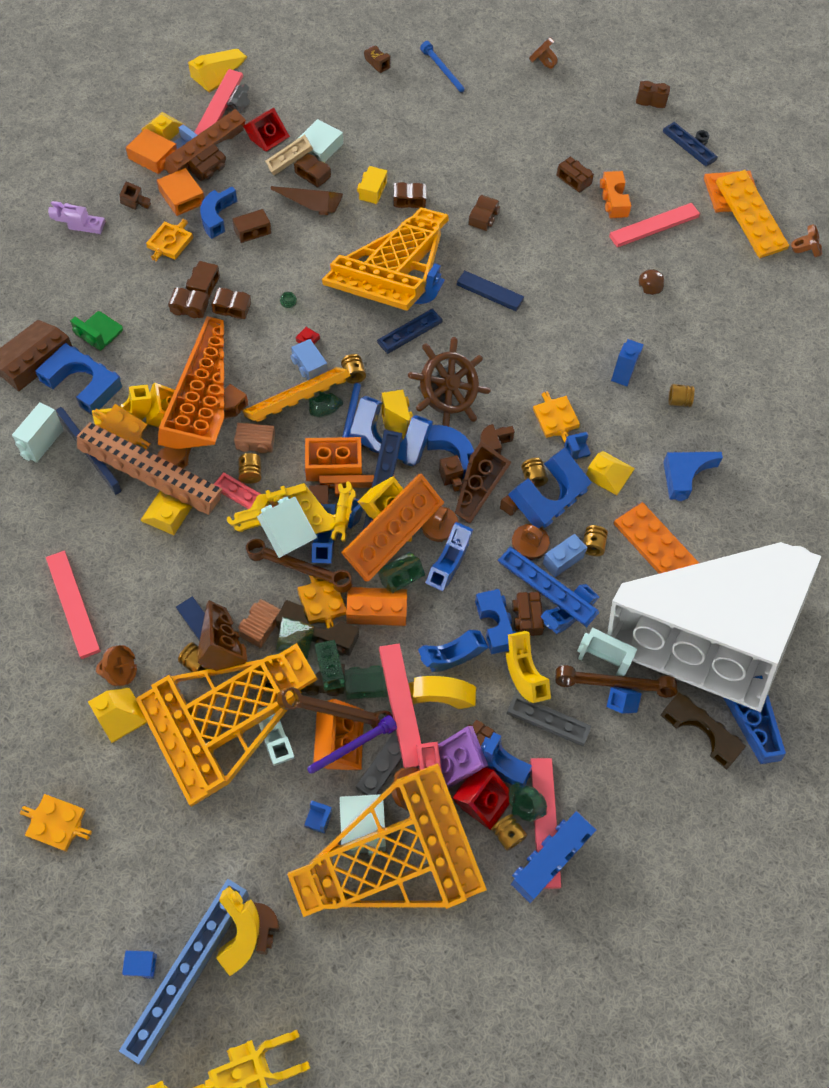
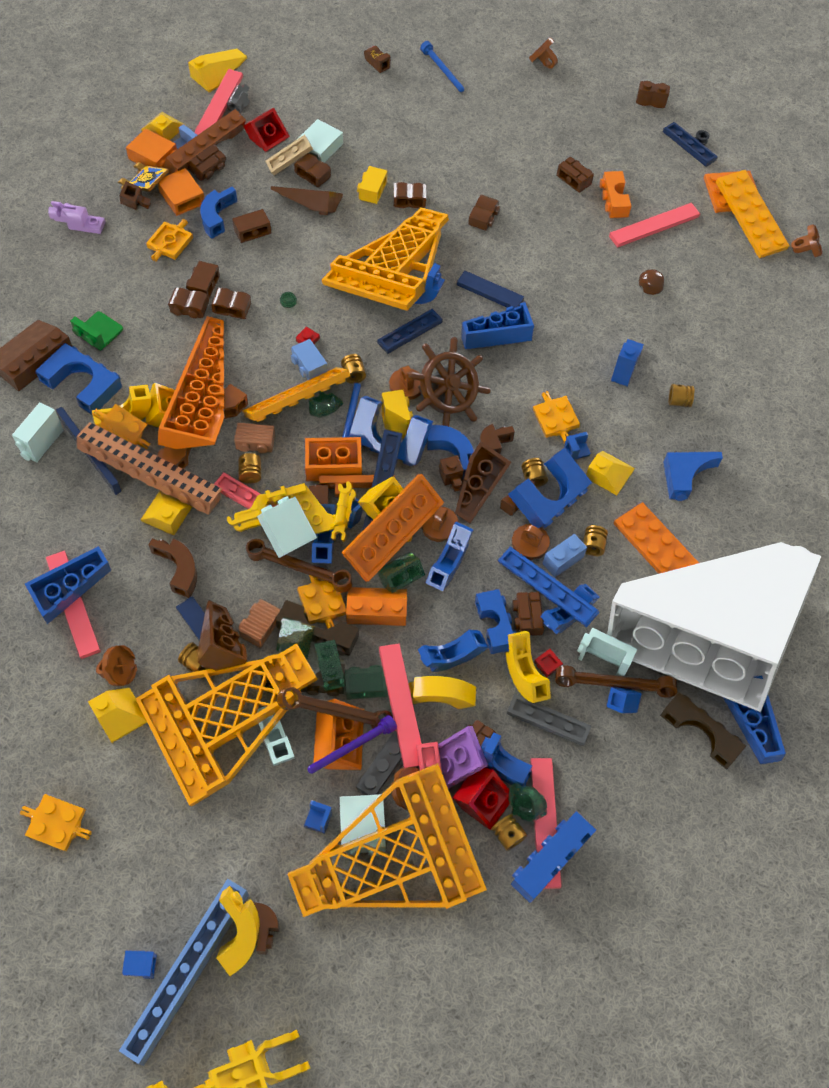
(67, 582): none -> blue wedge
(146, 176): none -> flag
(185, 577): none -> reddish brown arch
(400, 381): none -> dark orange tile
(498, 328): none -> blue wedge
(548, 662): none -> red plate

